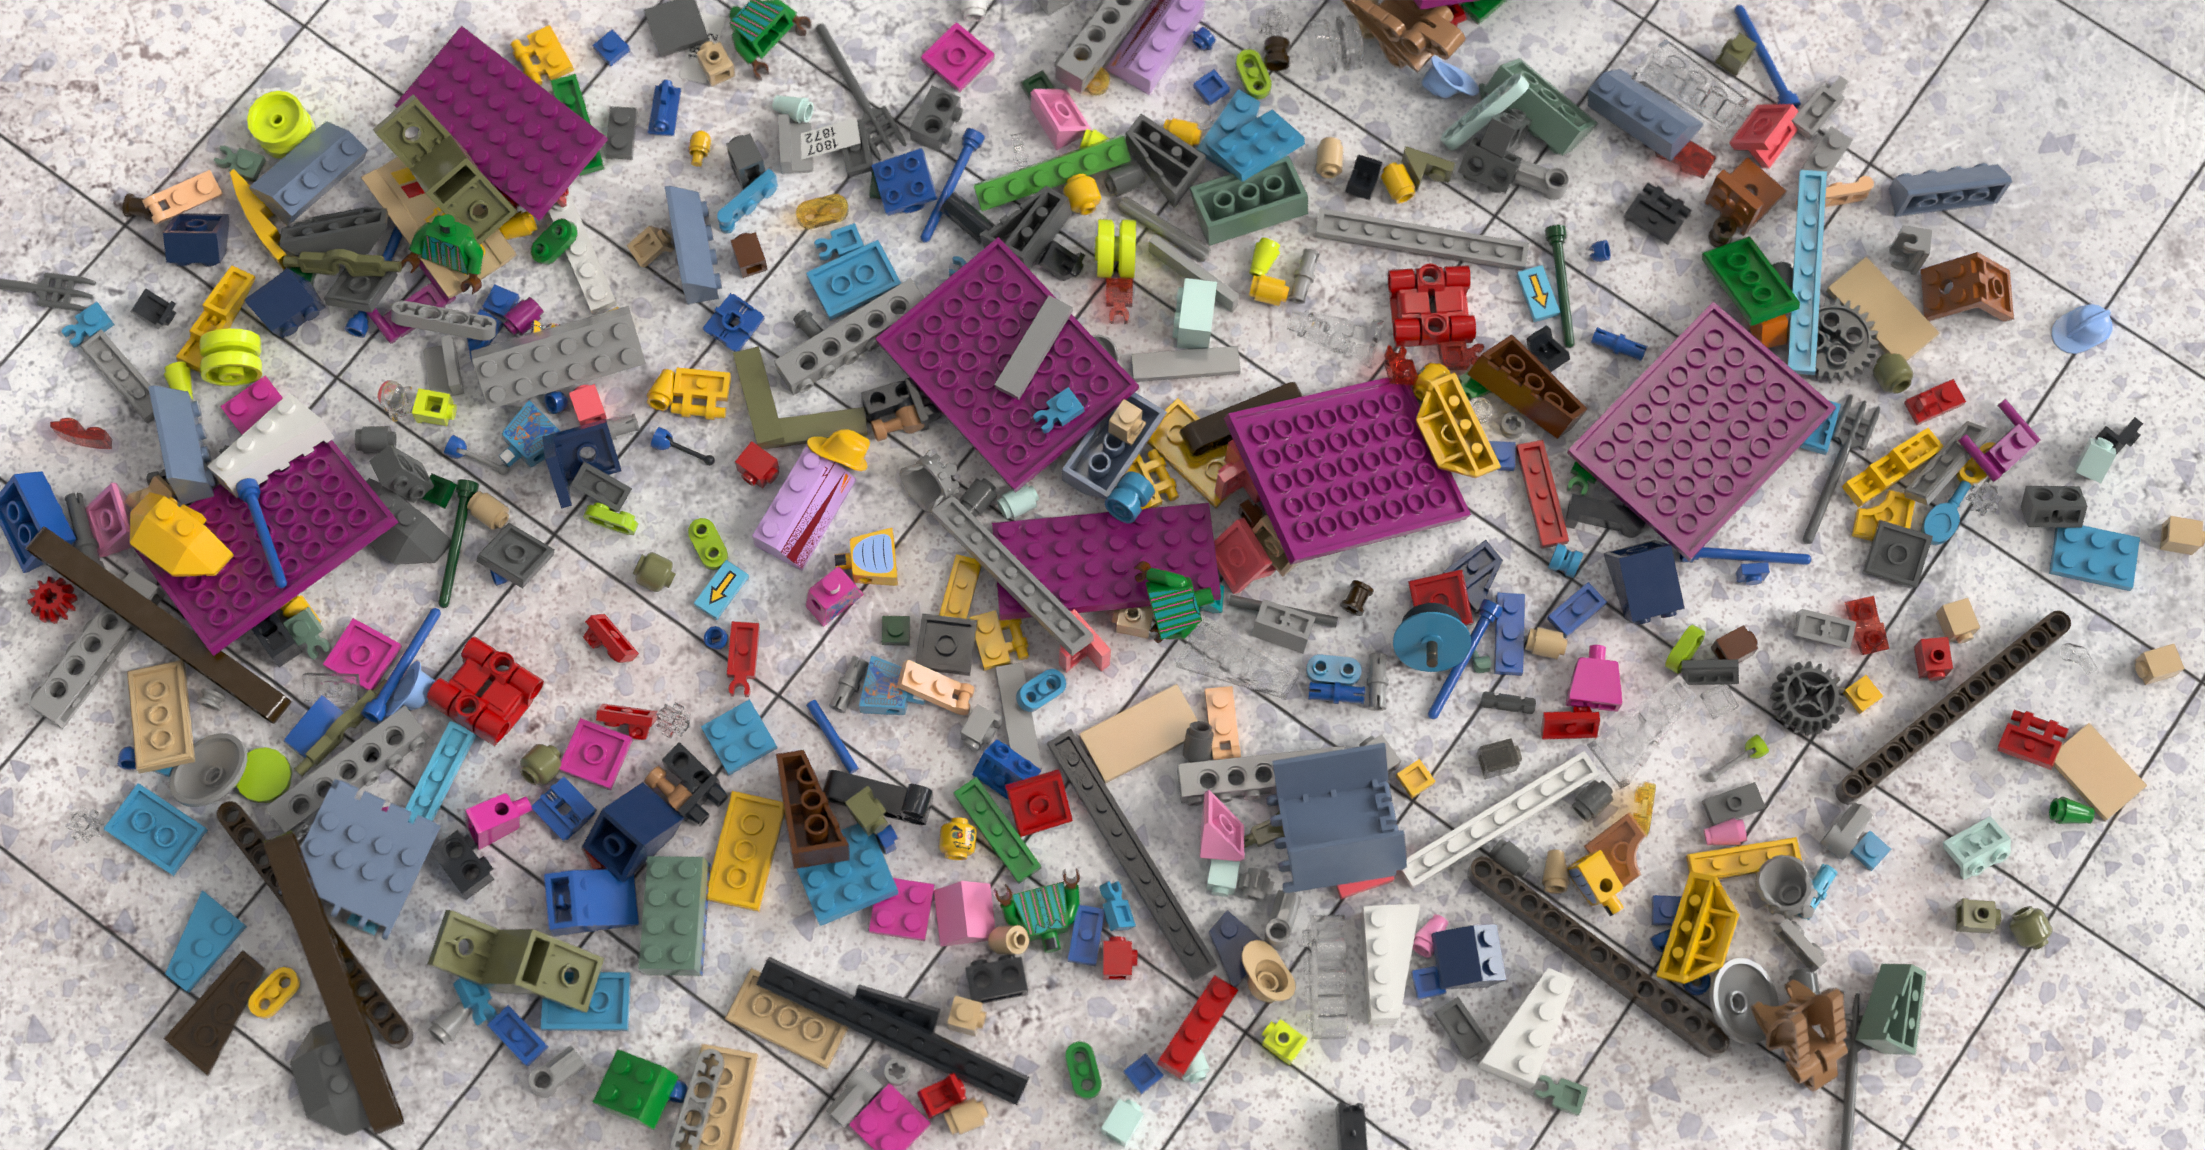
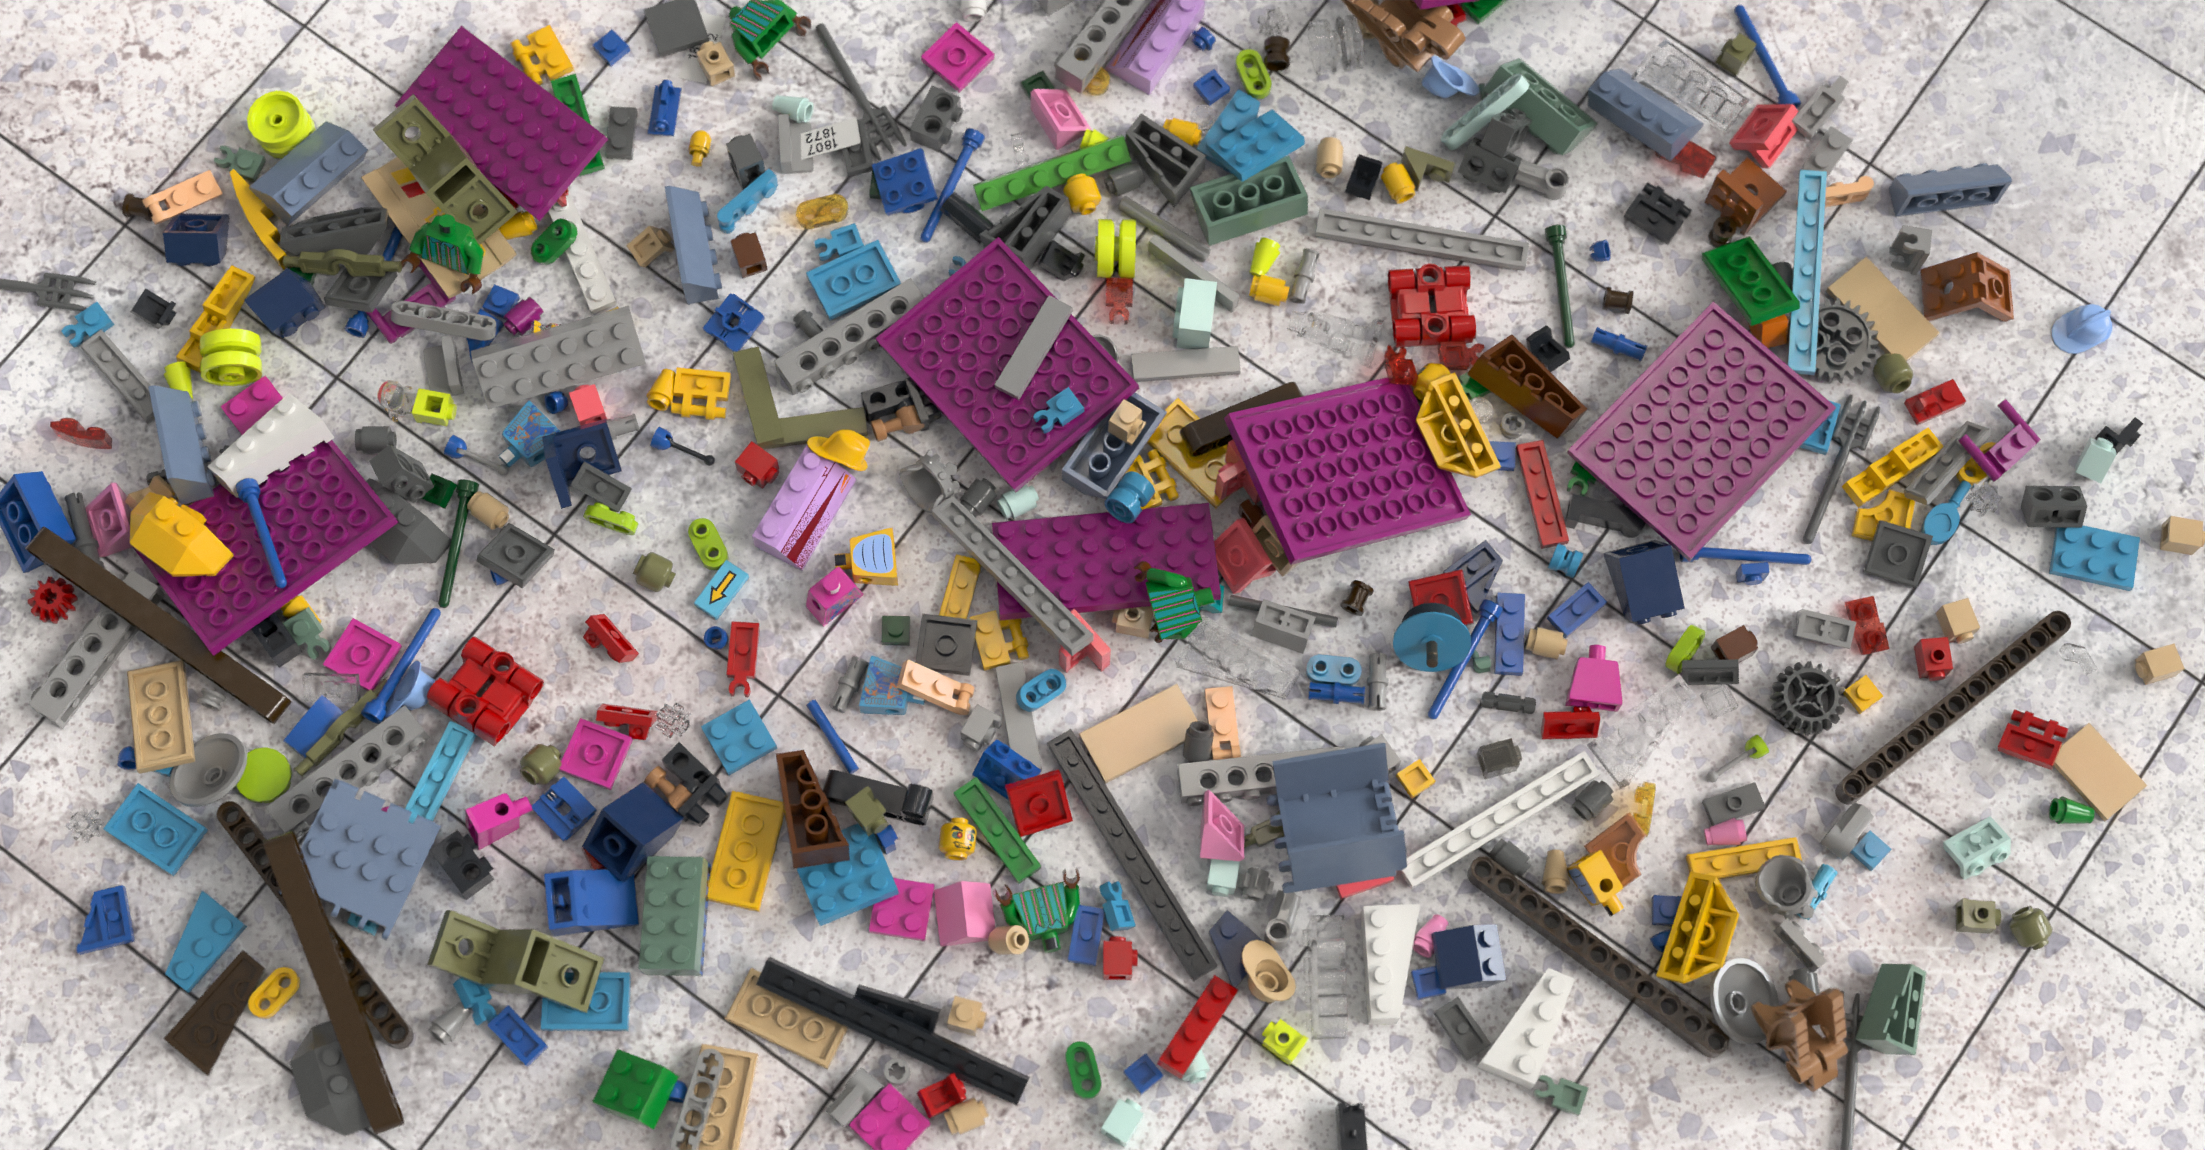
(108, 921): none -> blue wing
(558, 1070): light grey piece -> none
(998, 988): black brick -> none
(1538, 293): medium azure tile -> none
(1617, 300): none -> dark brown bush
(1698, 990): blue plate -> none

